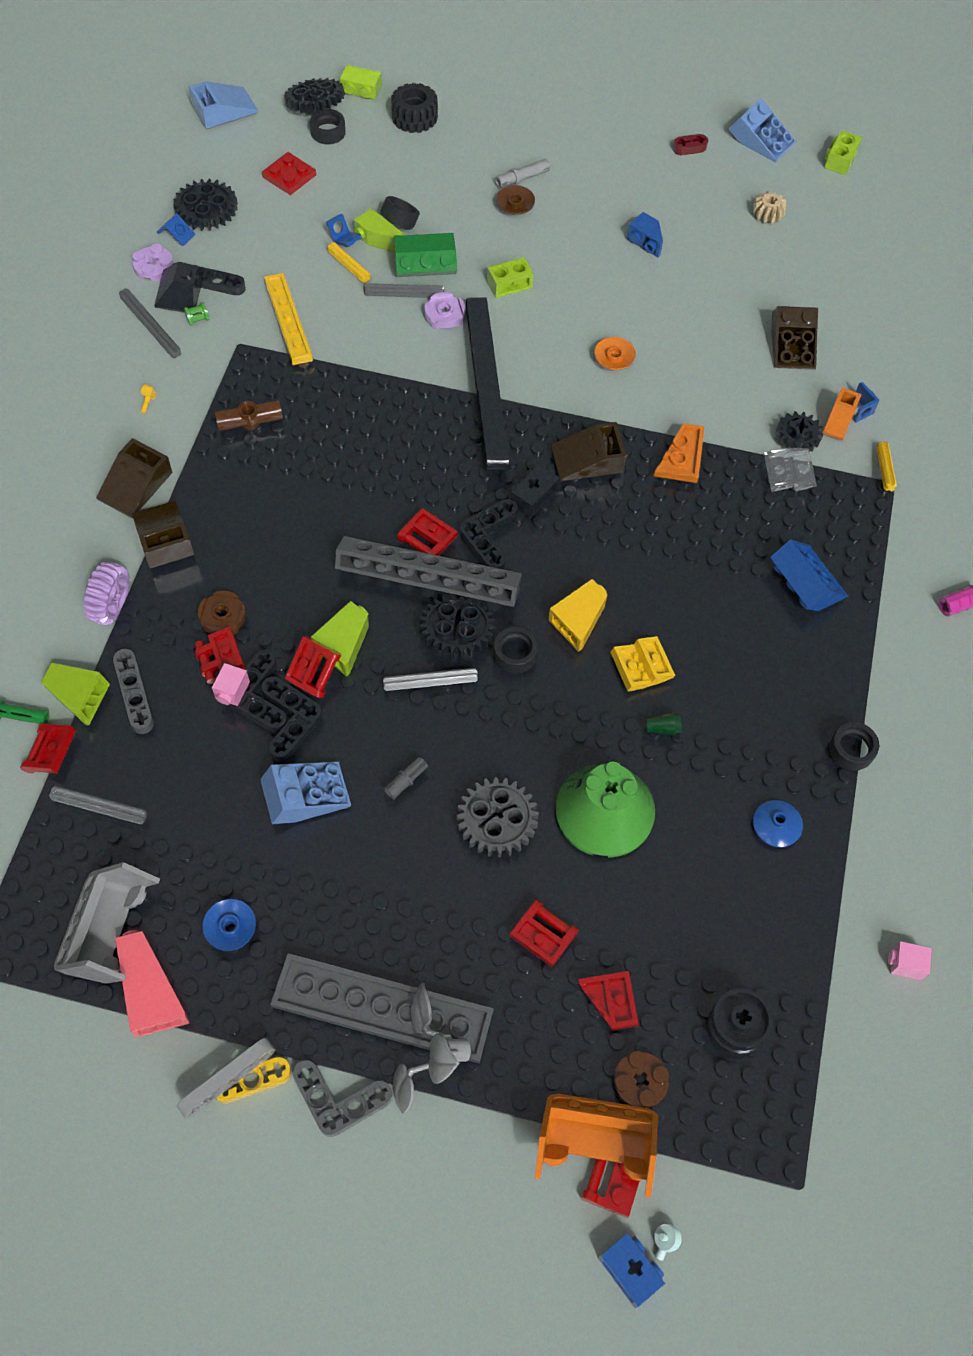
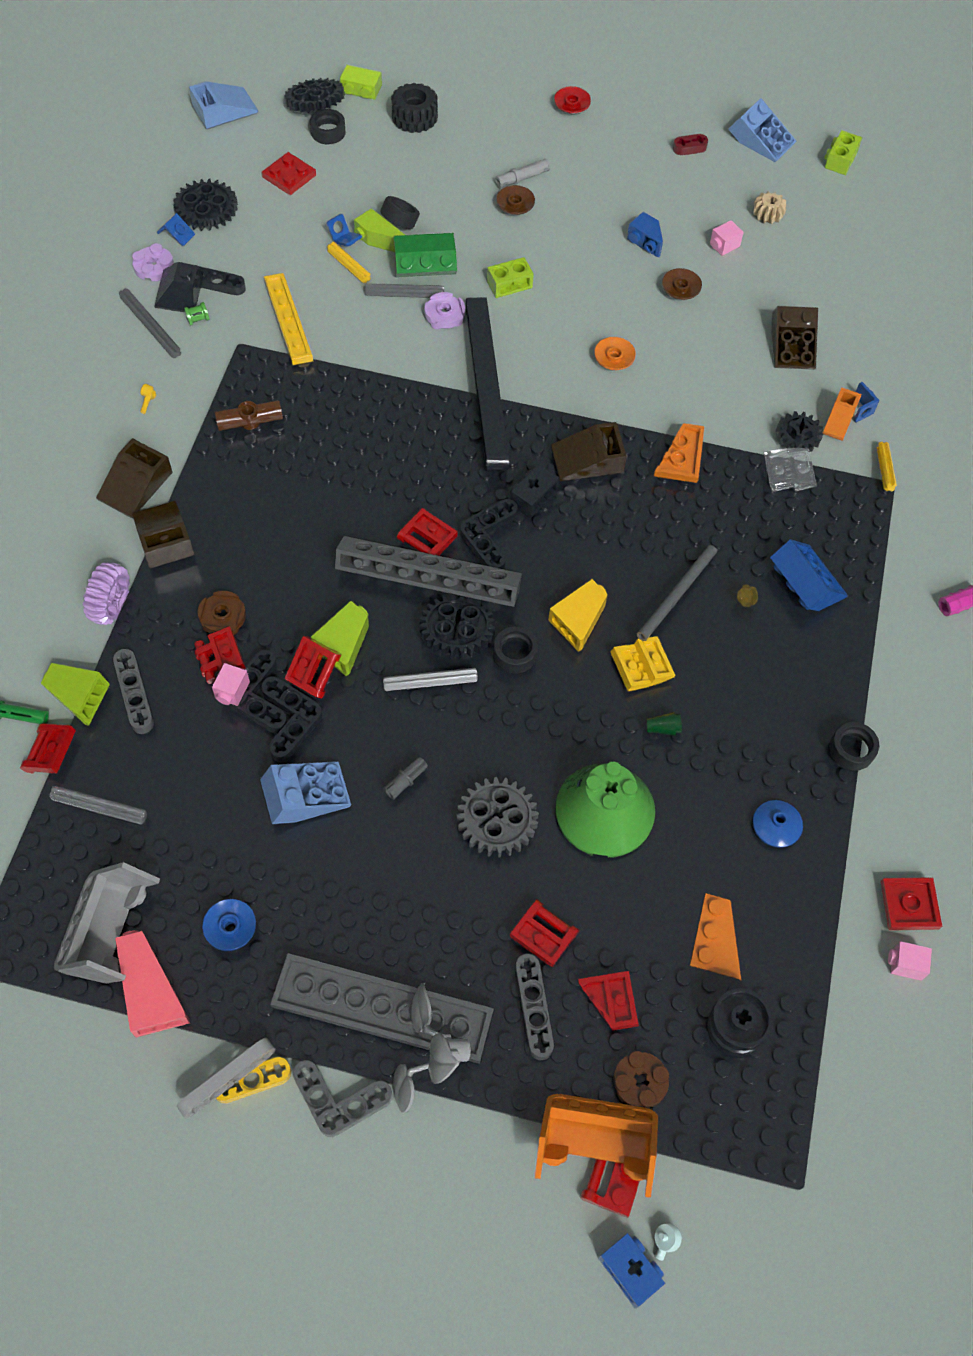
(534, 1006): none -> dark grey beam
(572, 99): none -> red dish
(676, 593): none -> dark grey piece
(682, 284): none -> reddish brown dish
(715, 939): none -> orange wing
(726, 238): none -> bright pink brick
(747, 595): none -> clear yellow plate
(911, 904): none -> red plate

